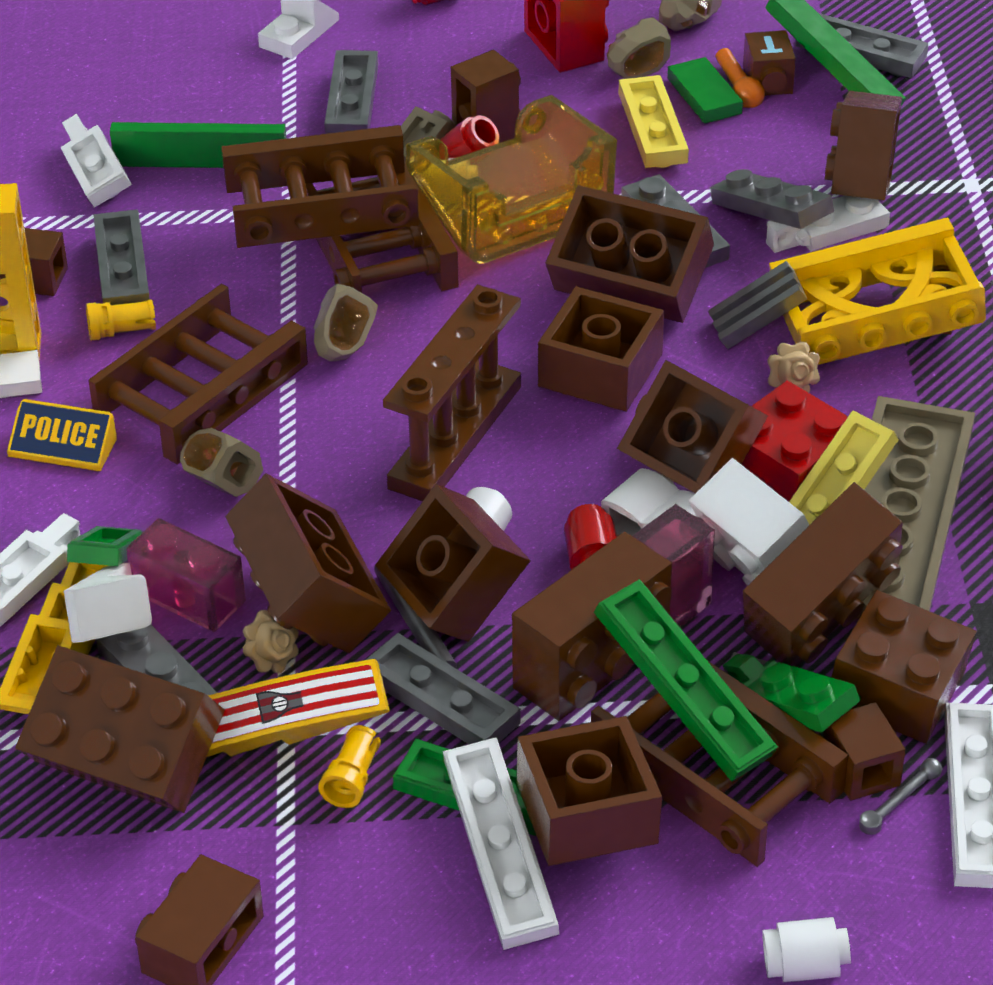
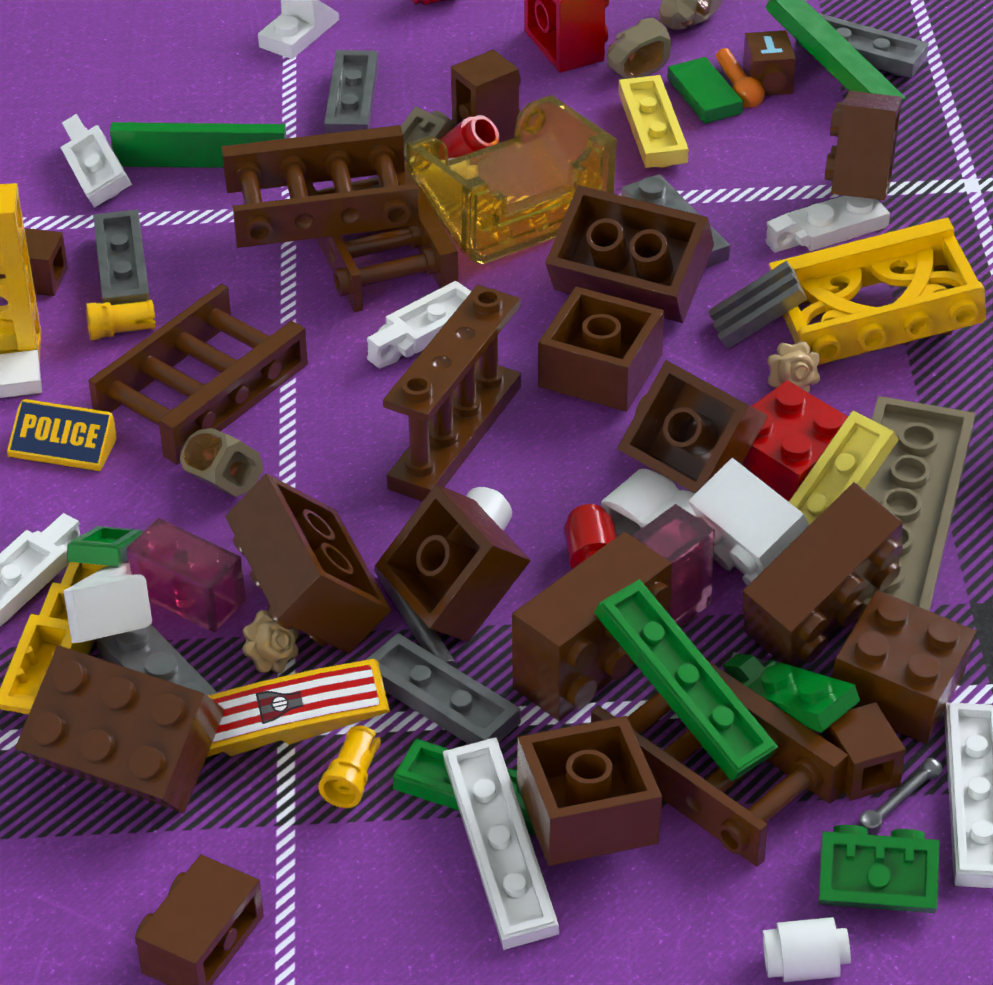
(343, 322): rock -> none
(414, 325): none -> white hinge
(771, 199): flat silver plate -> none
(878, 870): none -> green bracket

